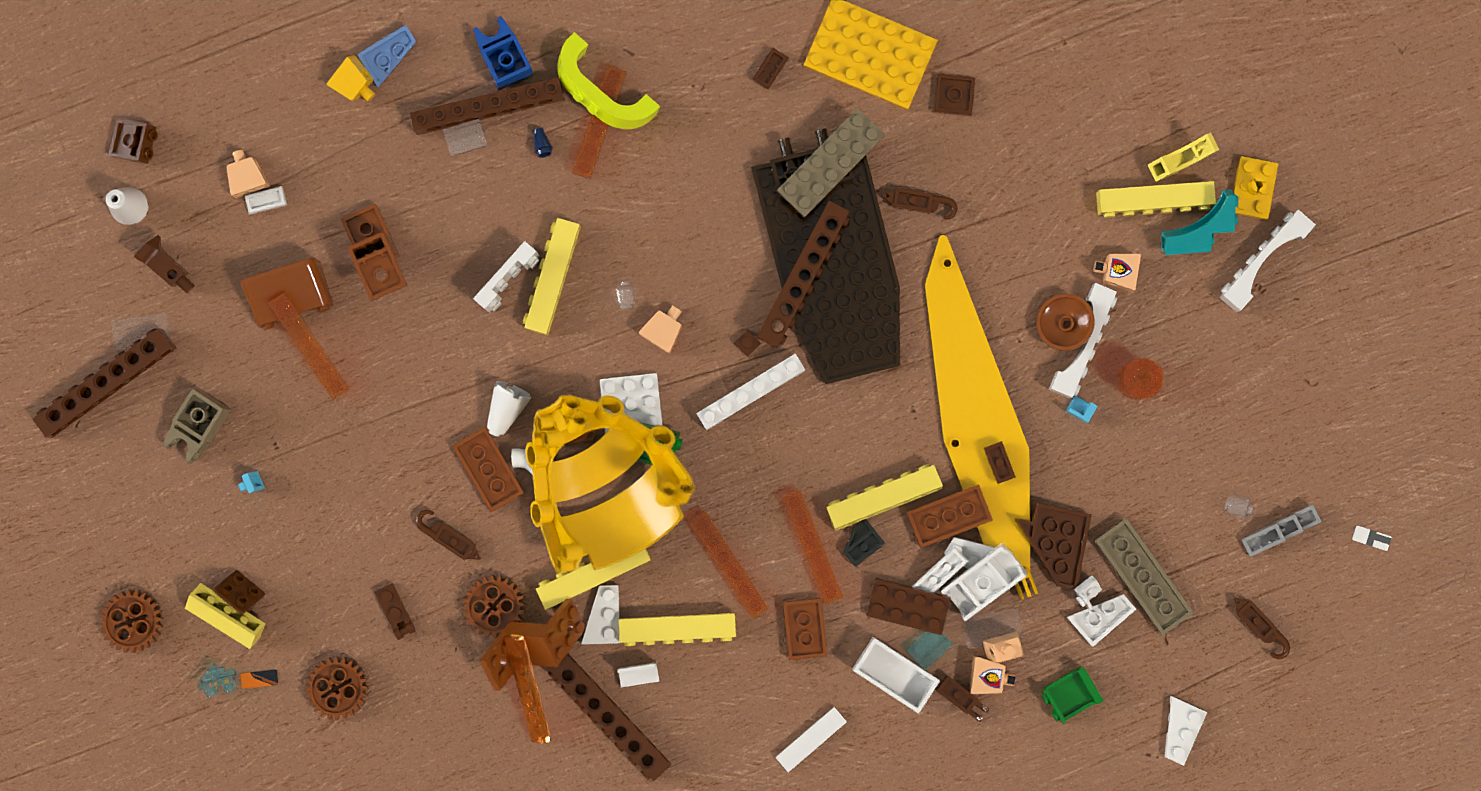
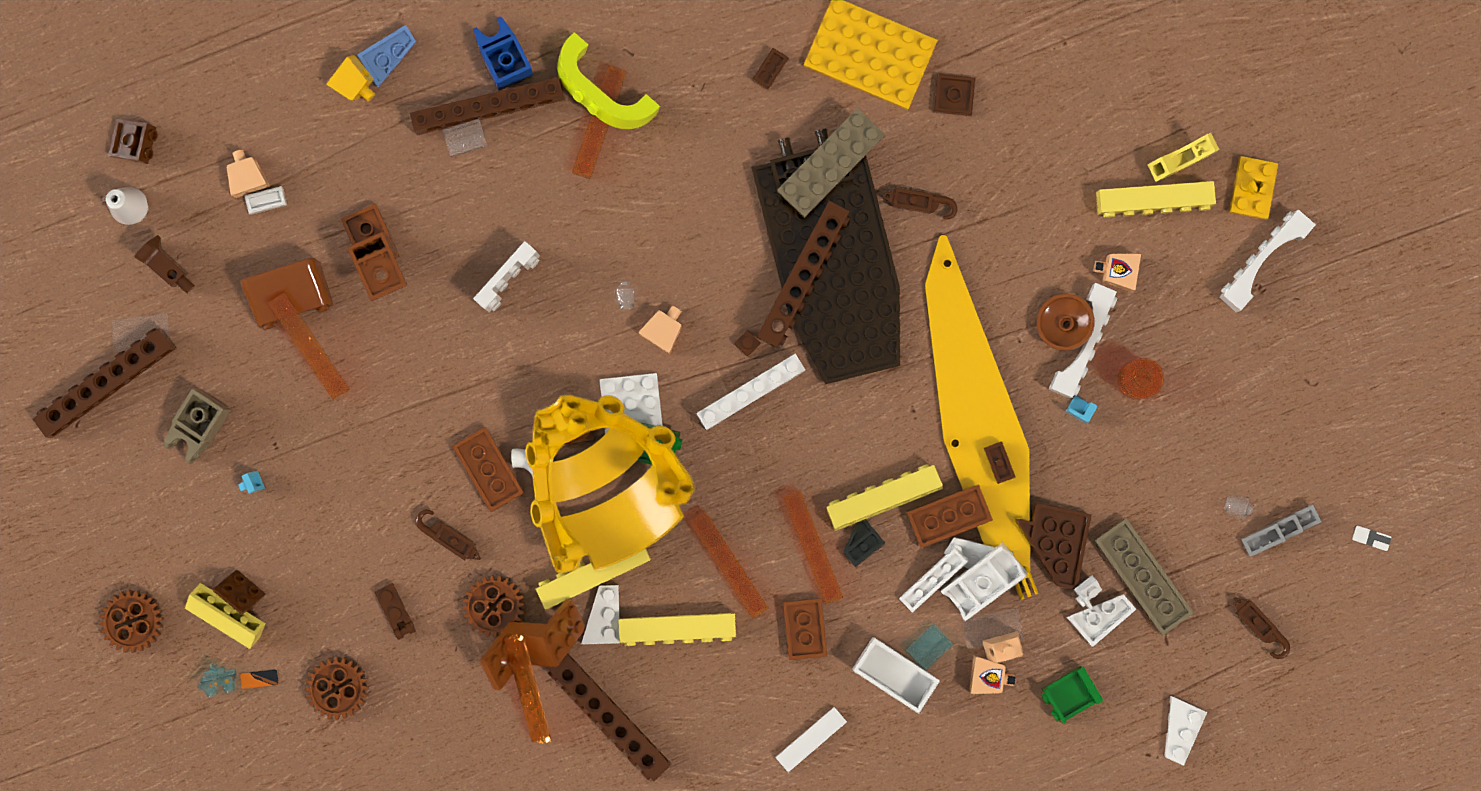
(505, 407): white cone -> none
(542, 145): dark blue cone -> none
(552, 276): light yellow brick -> none
(638, 674): white panel -> none
(908, 606): reddish brown plate -> none
(960, 697): reddish brown hinge -> none
(1199, 235): teal arch -> none

